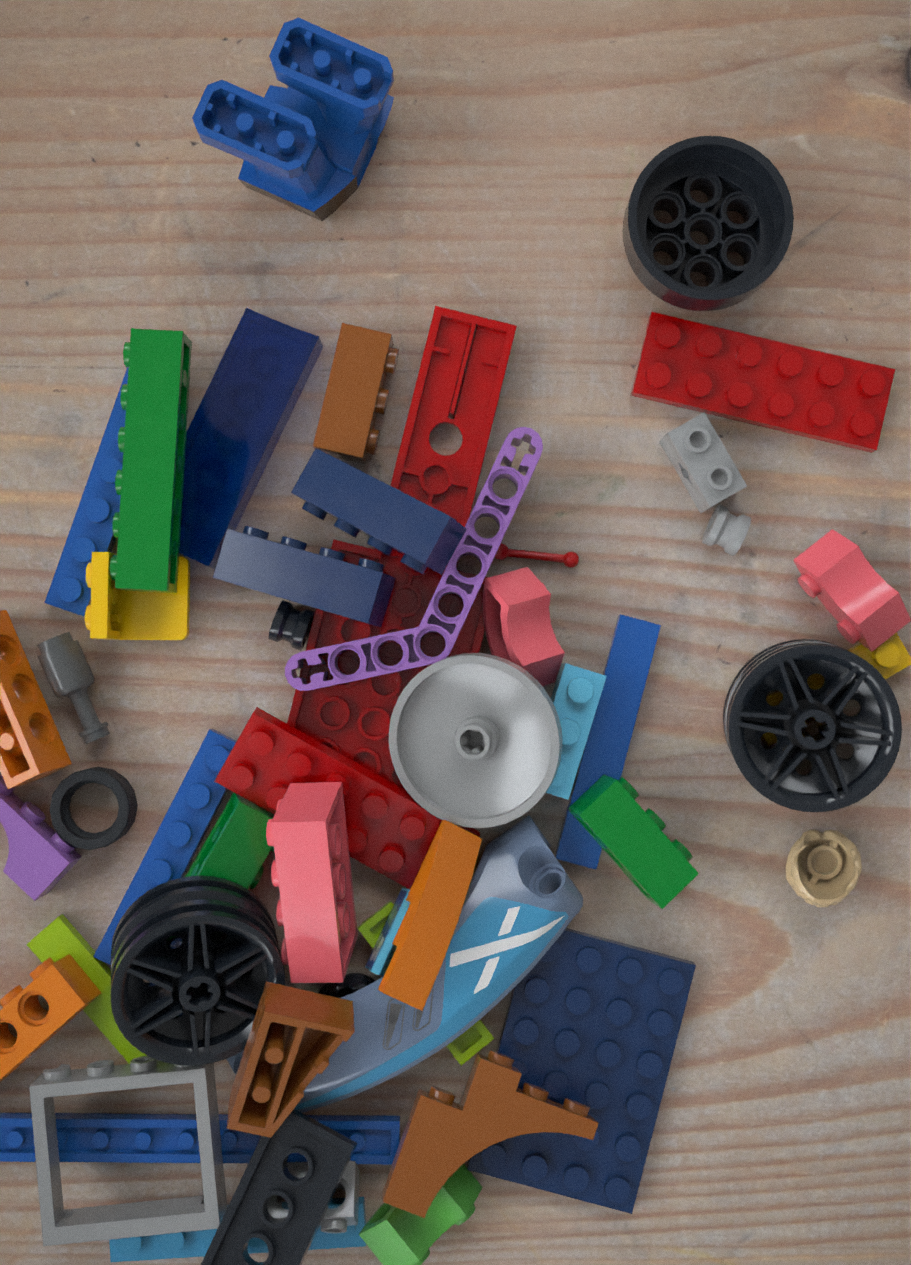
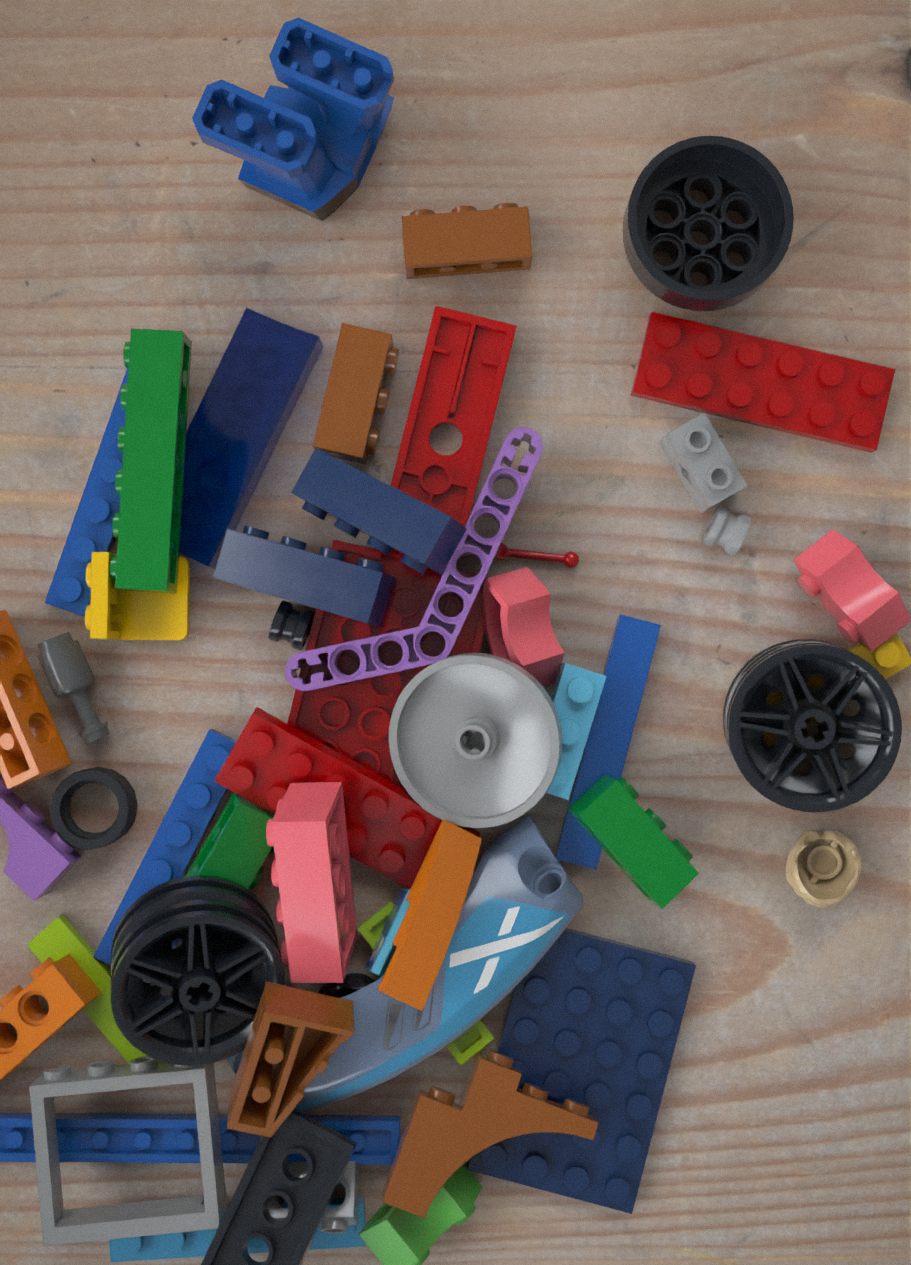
(467, 241): none -> dark orange brick

